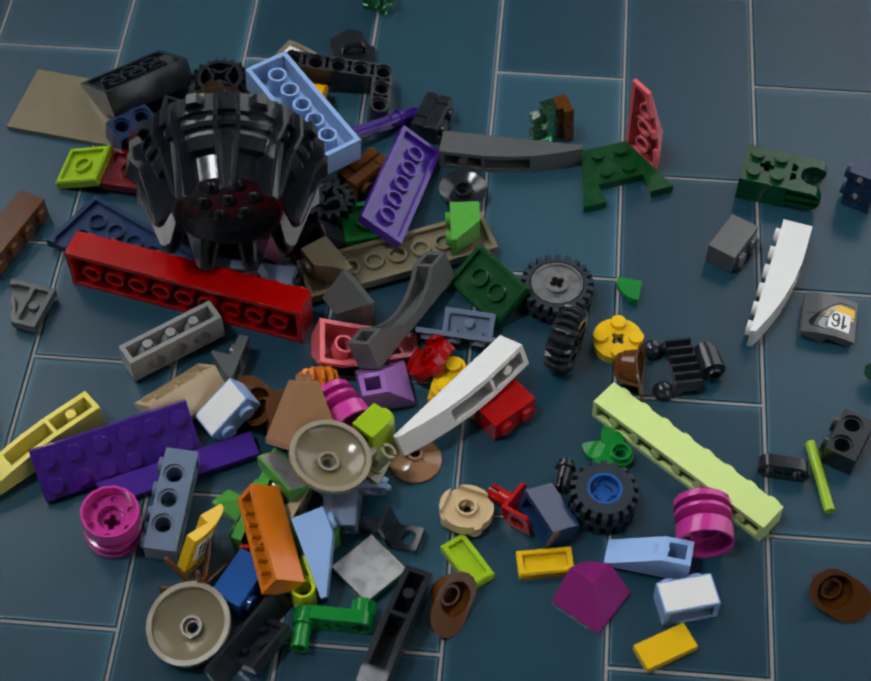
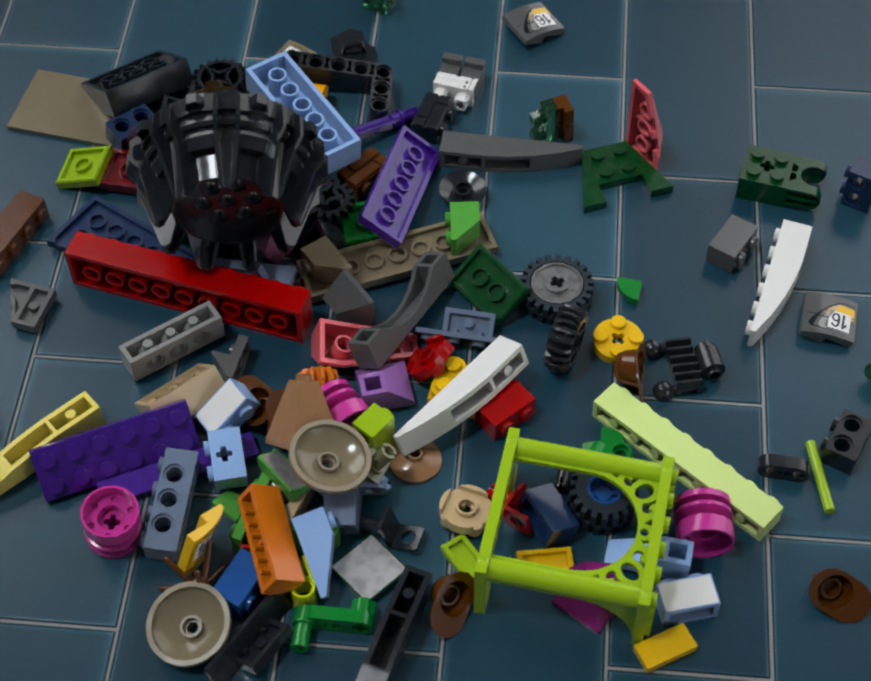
(231, 472): none -> light blue brick
(460, 79): none -> hips
(532, 23): none -> dark grey slope
(626, 598): none -> lime arch

